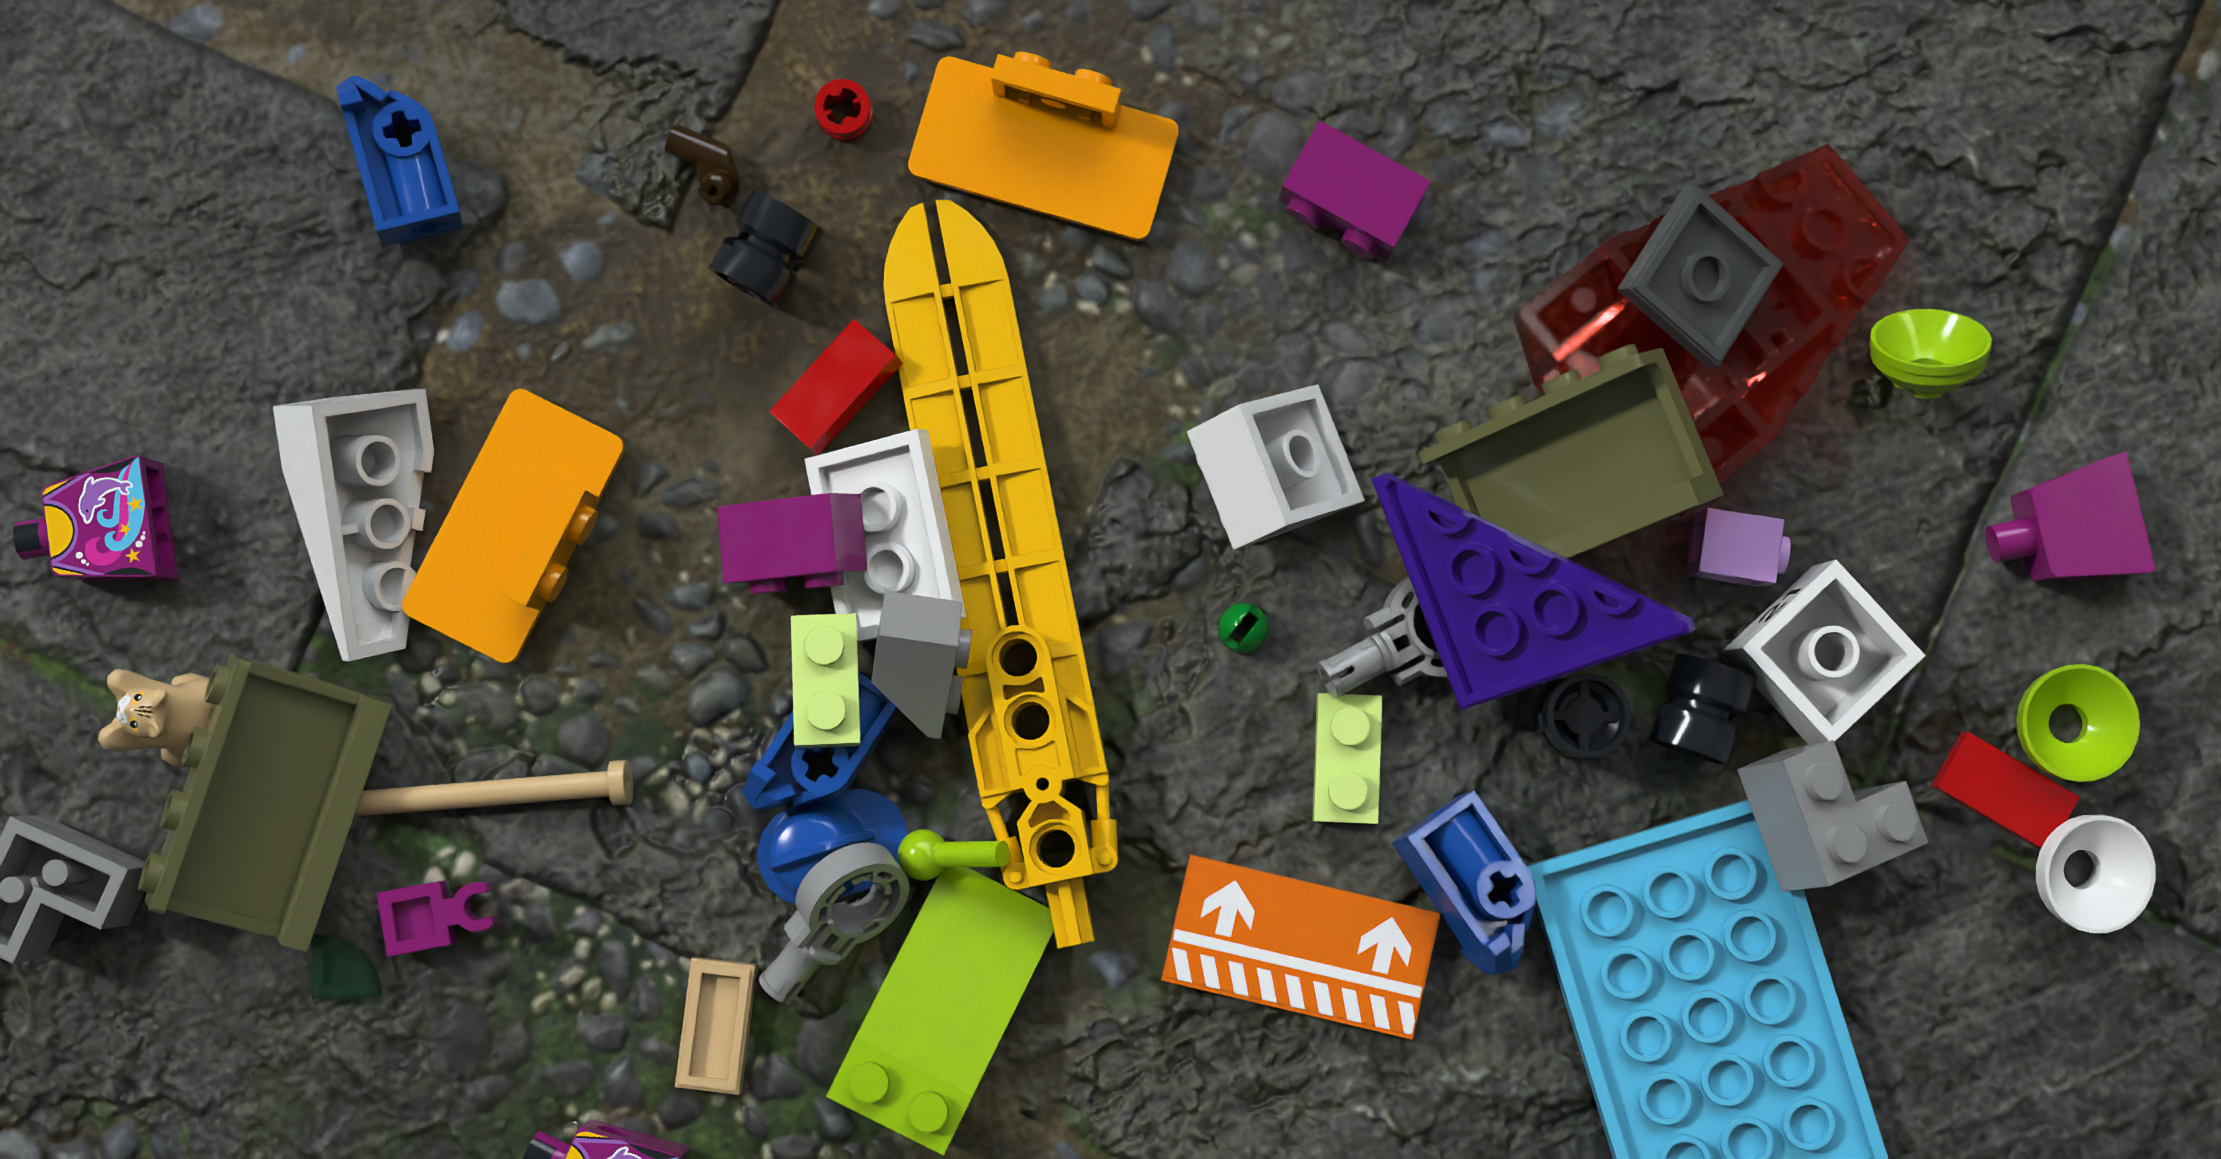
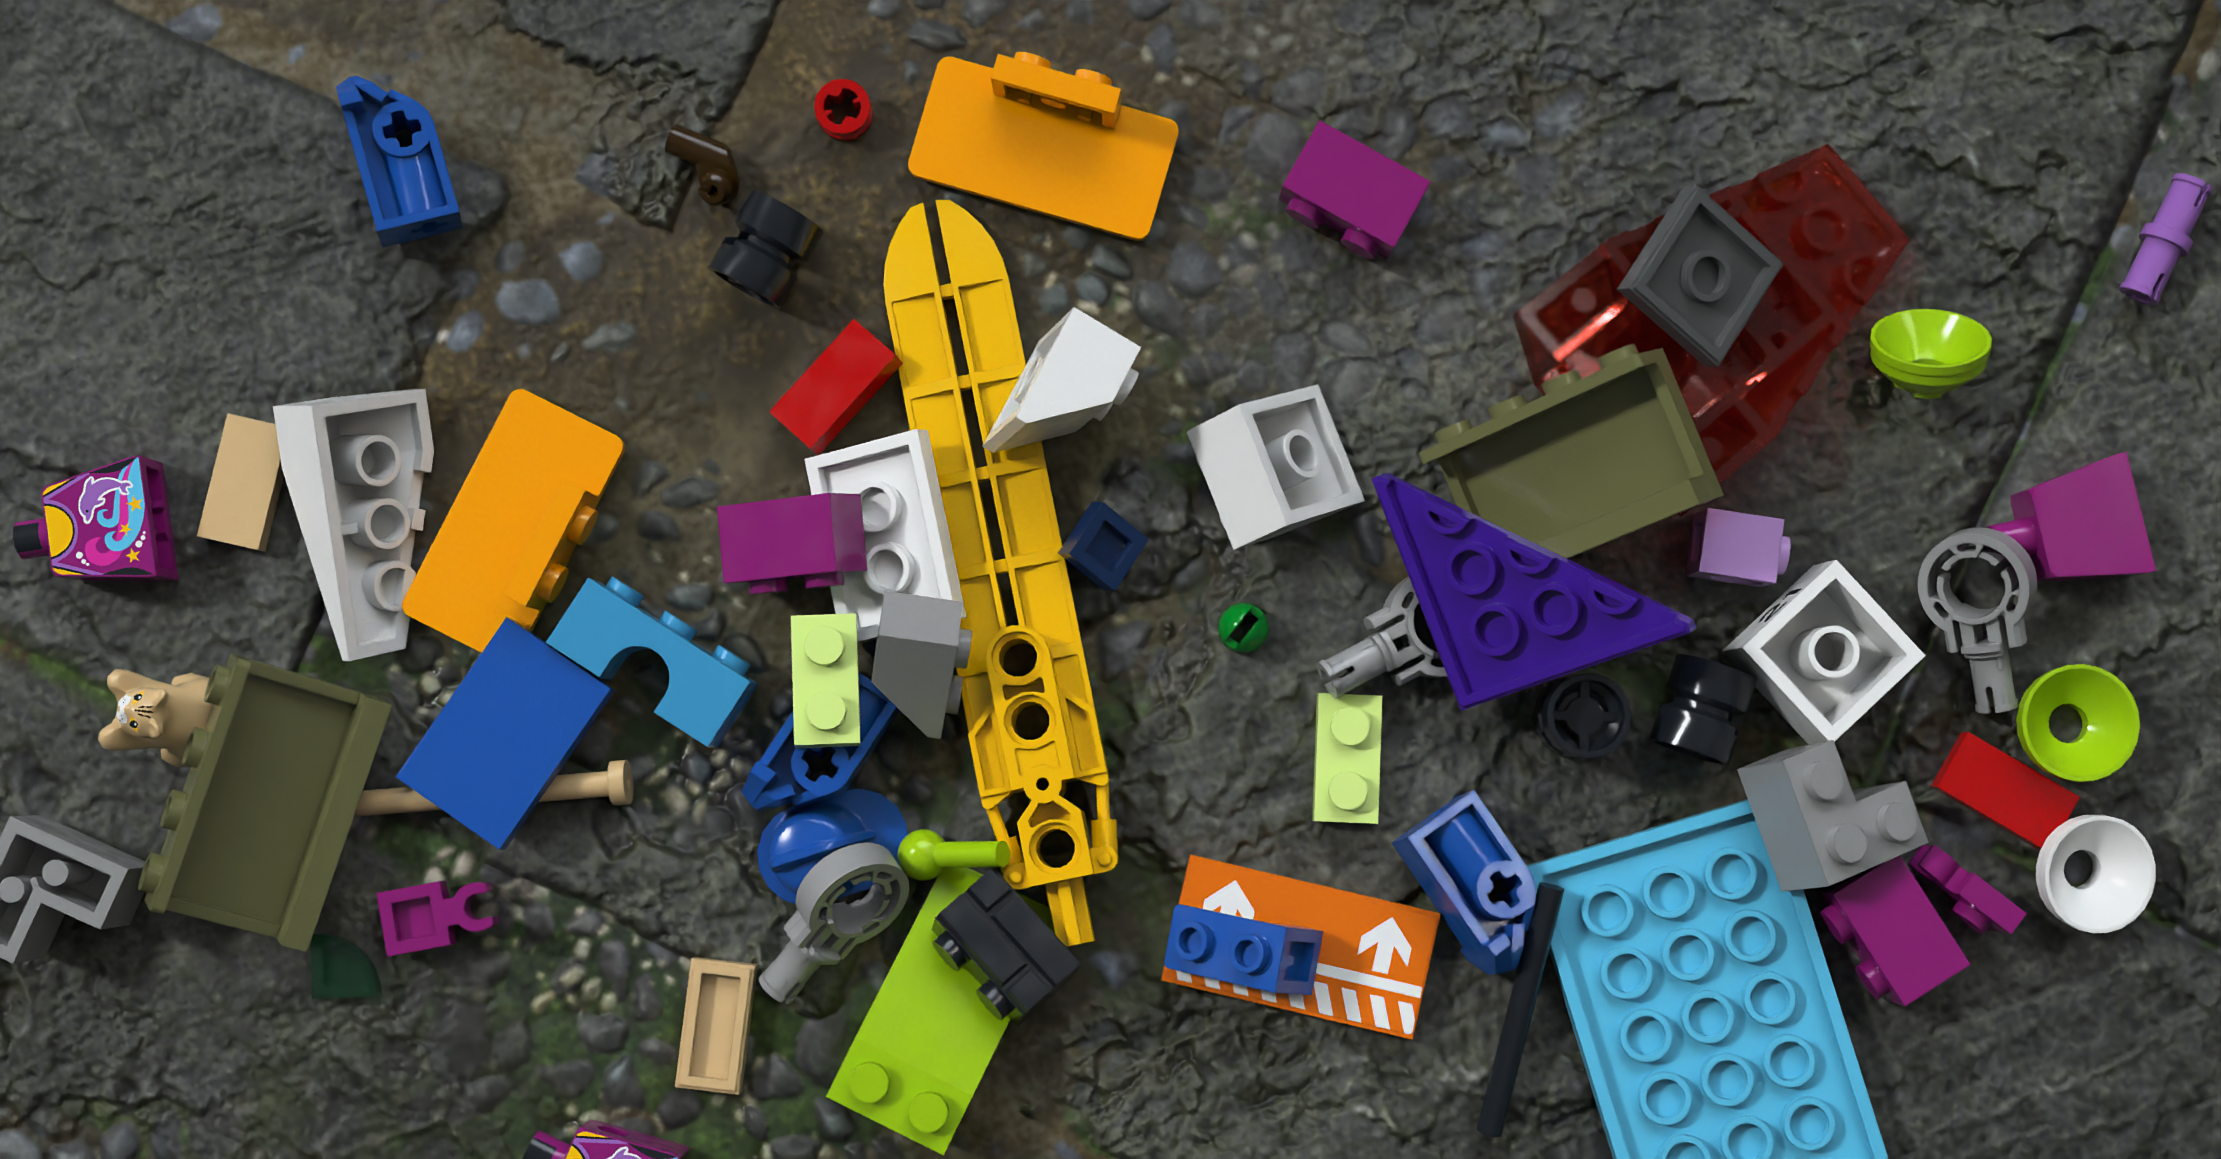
(243, 485): none -> tan tile
(505, 733): none -> blue tile
(609, 626): none -> dark azure arch
(1003, 948): none -> black brick
(1066, 383): none -> white slope
(1103, 546): none -> dark blue plate
(1243, 950): none -> blue bracket
(1520, 1010): none -> black bar
(1892, 932): none -> magenta brick
(1963, 623): none -> light grey pin
(1975, 900): none -> magenta plate
(2166, 239): none -> medium lavender pin

